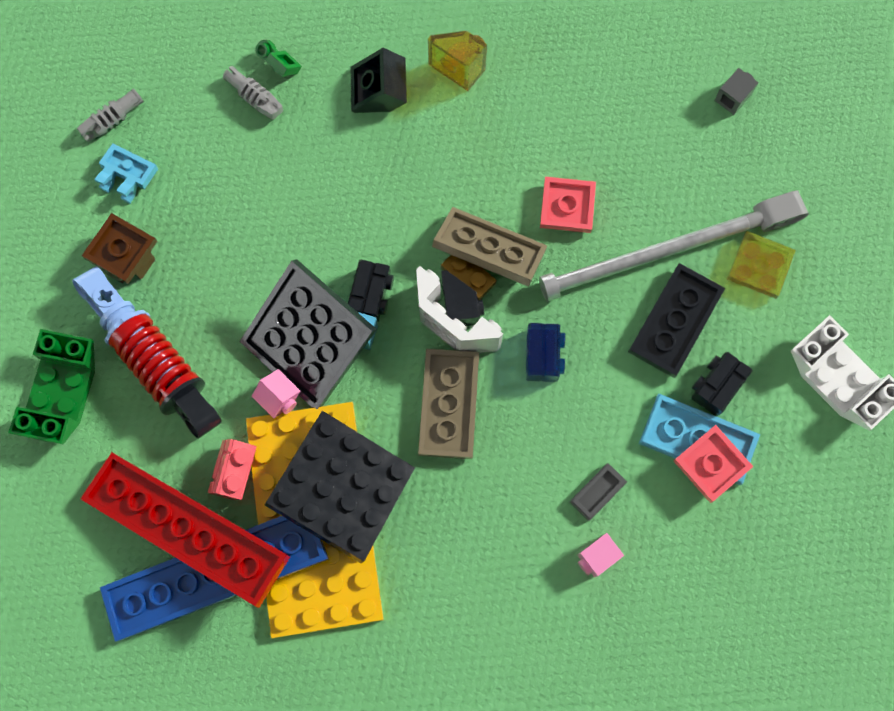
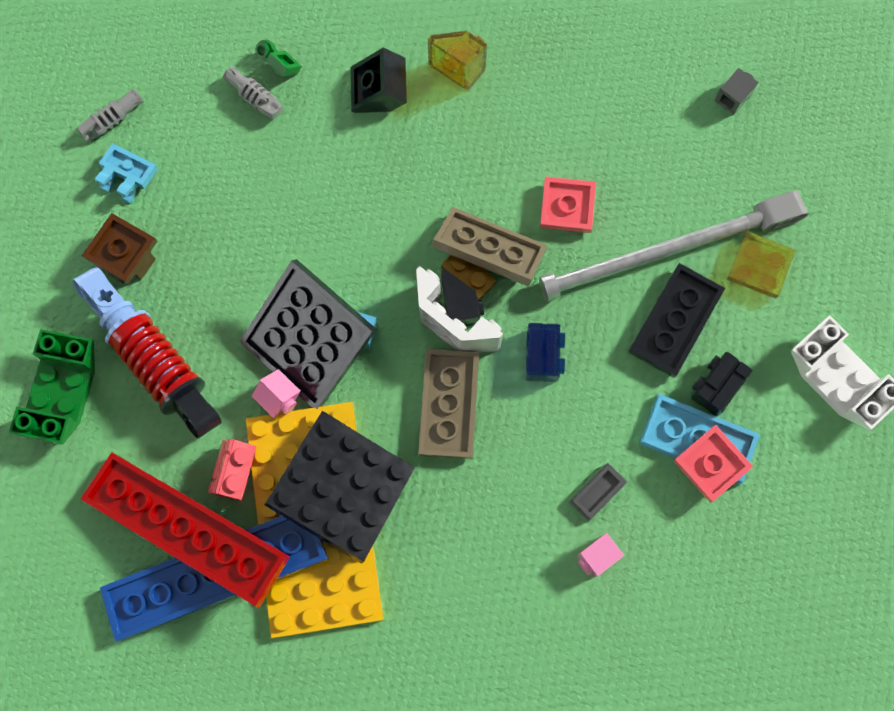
(370, 288): black brick -> none

